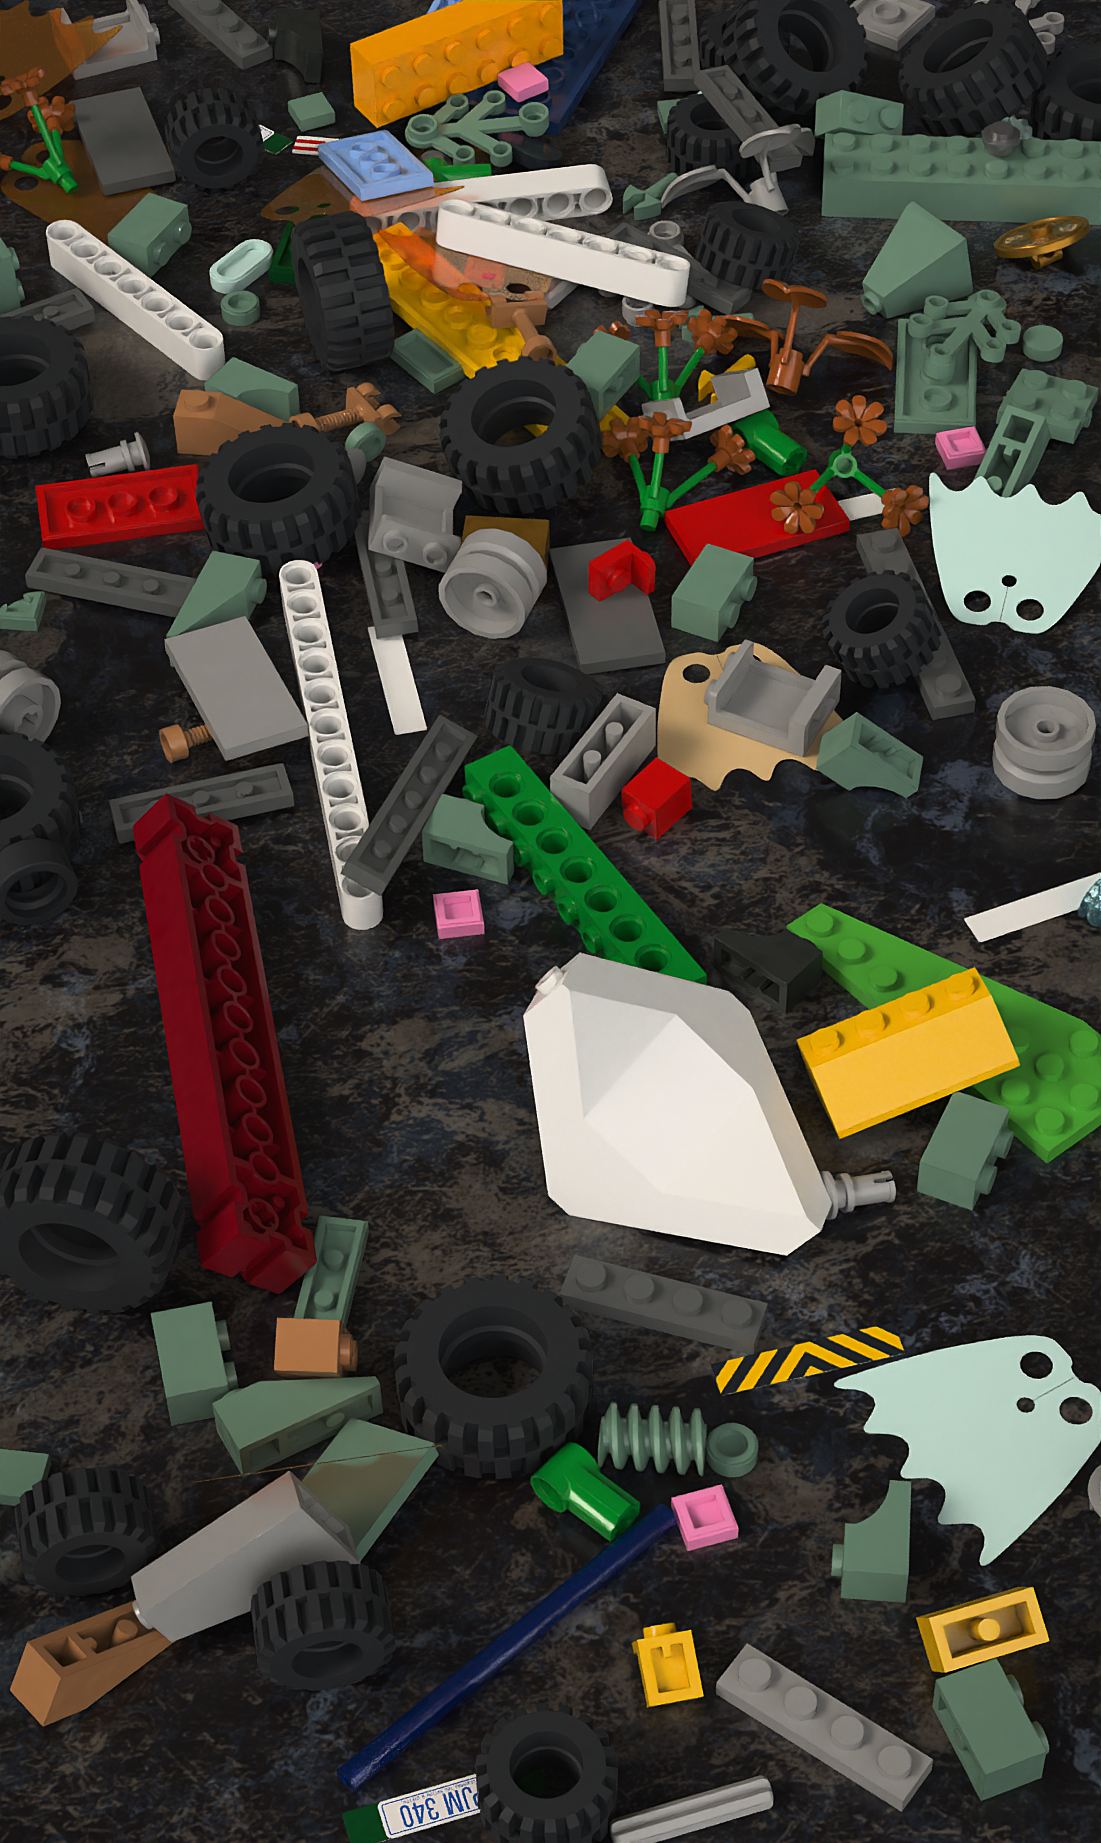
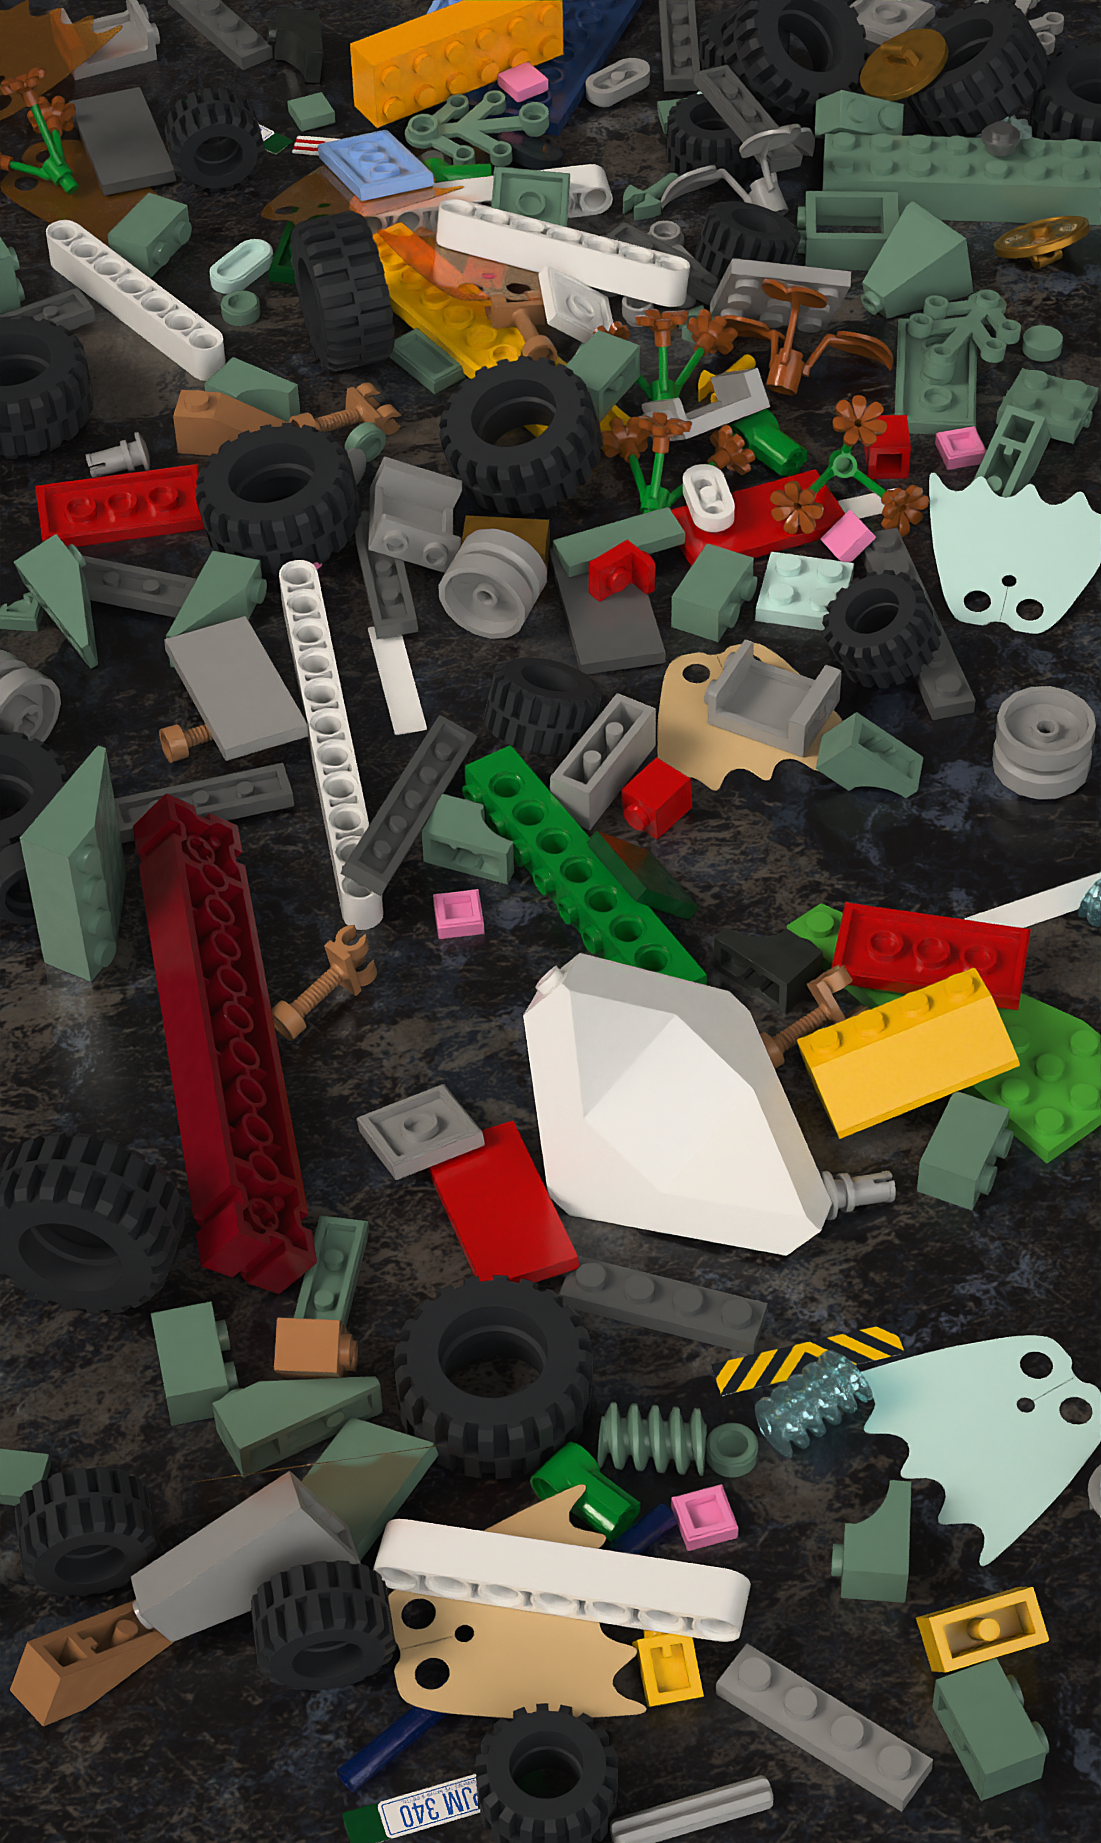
(60, 587): none -> sand green slope
(78, 871): none -> sand green slope
(343, 962): none -> medium nougat bar
(420, 1131): none -> light grey tile
(503, 1210): none -> red tile
(515, 1653): none -> tan piece
(532, 193): none -> sand green plate
(563, 1580): none -> white beam
(573, 305): none -> white plate
(617, 81): none -> light grey plate
(642, 875): none -> dark green tile
(647, 531): none -> sand green tile
(708, 498): none -> white plate
(742, 293): none -> light grey plate
(800, 589): none -> light aqua plate
(810, 1398): none -> clear light blue piece
(828, 1011): none -> medium nougat bar
(845, 208): none -> sand green window
(848, 537): none -> bright pink tile
(891, 452): none -> red brick
(904, 64): none -> pearl gold shield
(914, 950): none -> red tile

